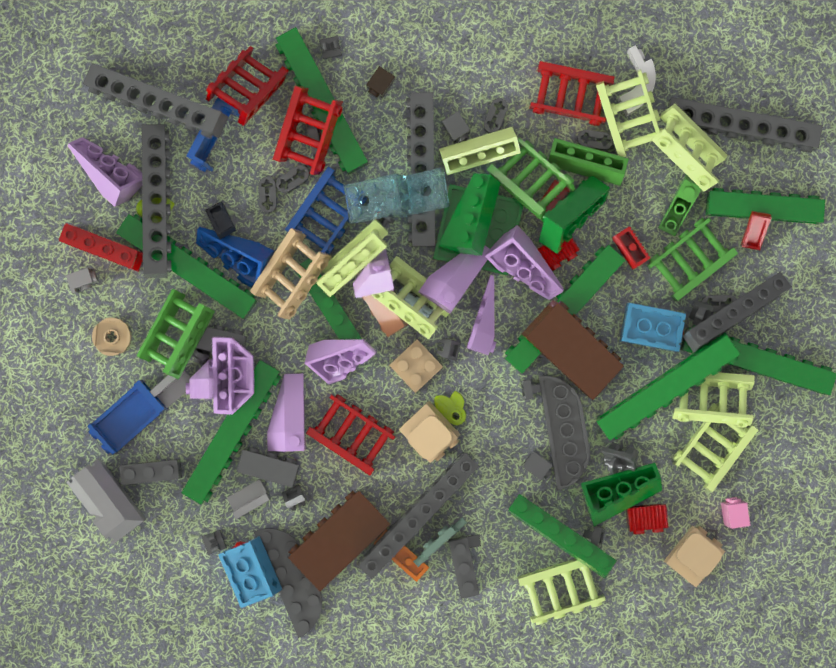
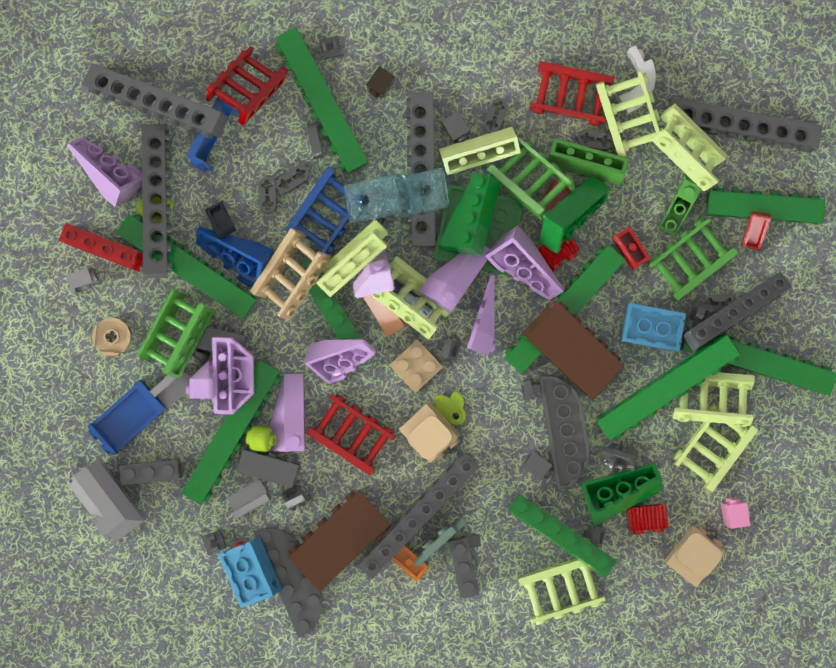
(260, 438): none -> lime head
(289, 133): red fence -> none

